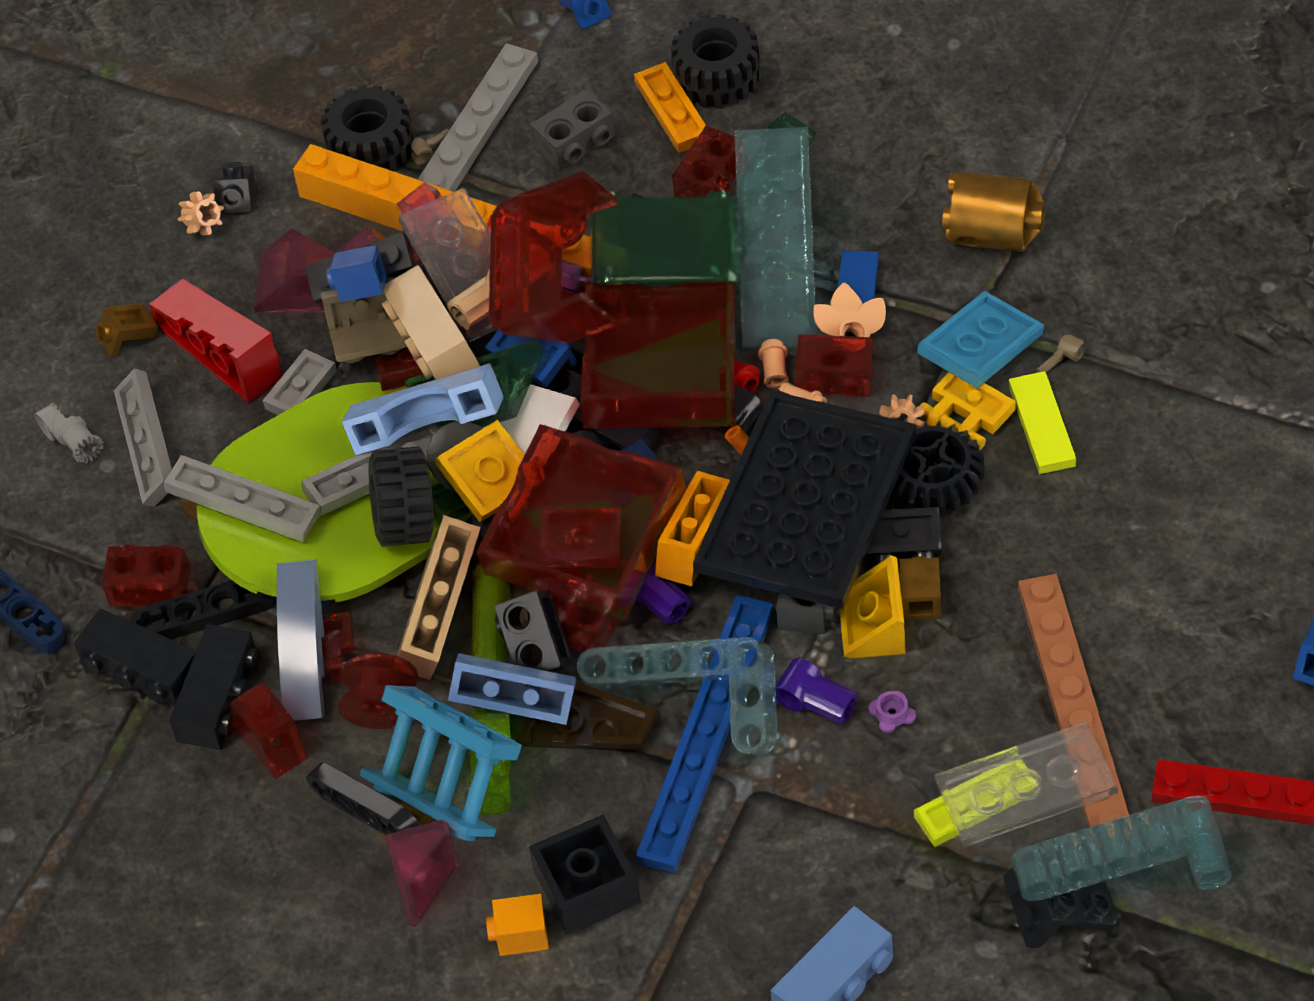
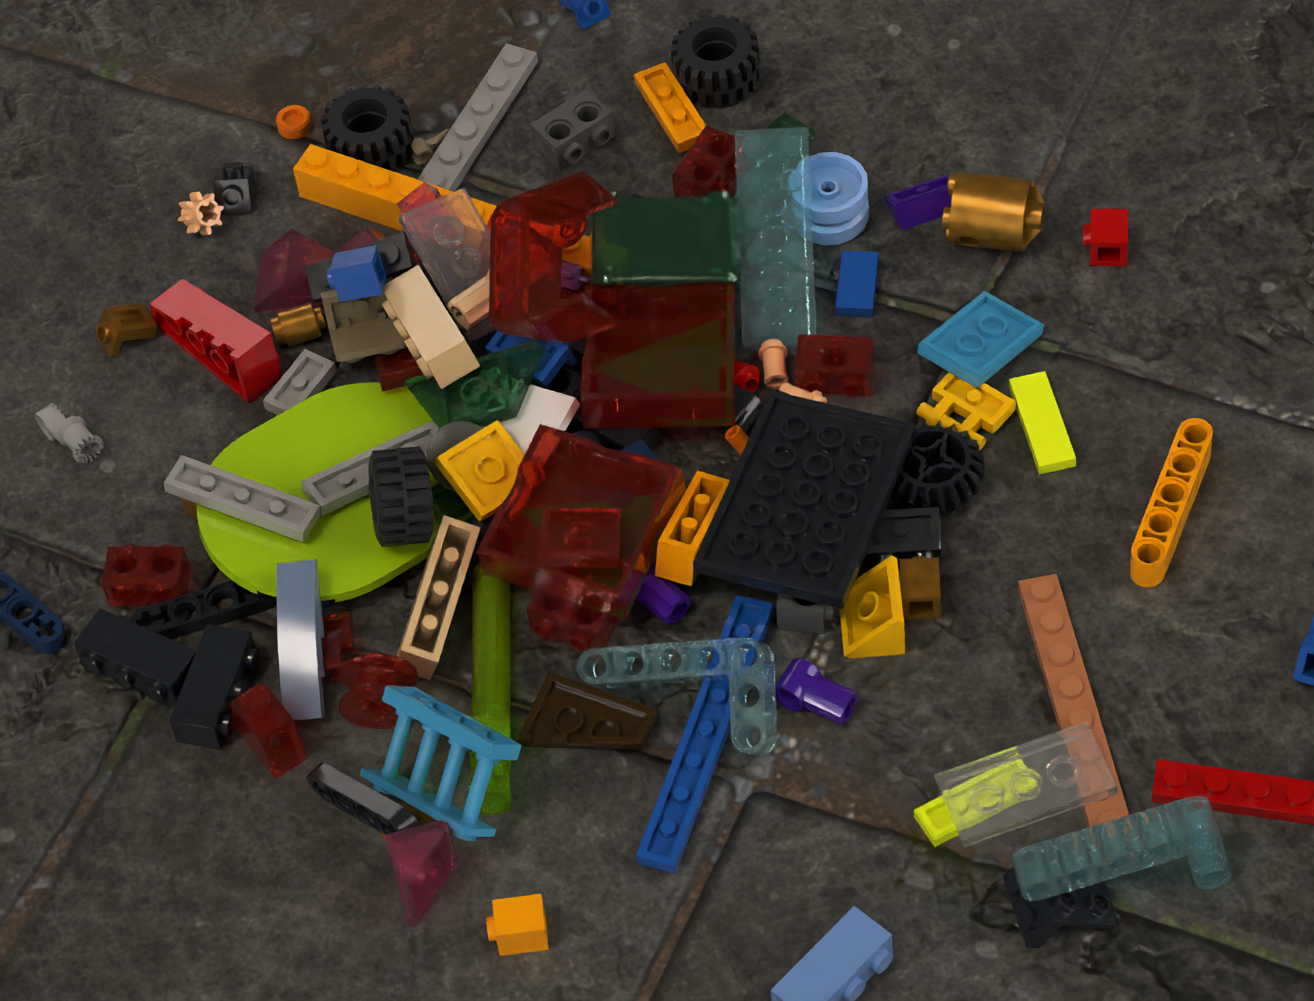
(143, 436): light grey plate -> none
(293, 122): none -> orange tile
(298, 324): none -> pearl gold brick
(454, 397): light blue arch -> none
(511, 688): medium blue brick -> none
(543, 630): black brick -> none
(585, 874): black brick -> none
(837, 198): none -> light blue wheel
(849, 314): light nougat plate -> none
(888, 702): medium lavender plate -> none
(903, 406): light nougat gear -> none
(919, 202): none -> dark purple slope
(1068, 347): dark tan hand -> none
(1107, 237): none -> red brick
(1171, 502): none -> light orange beam

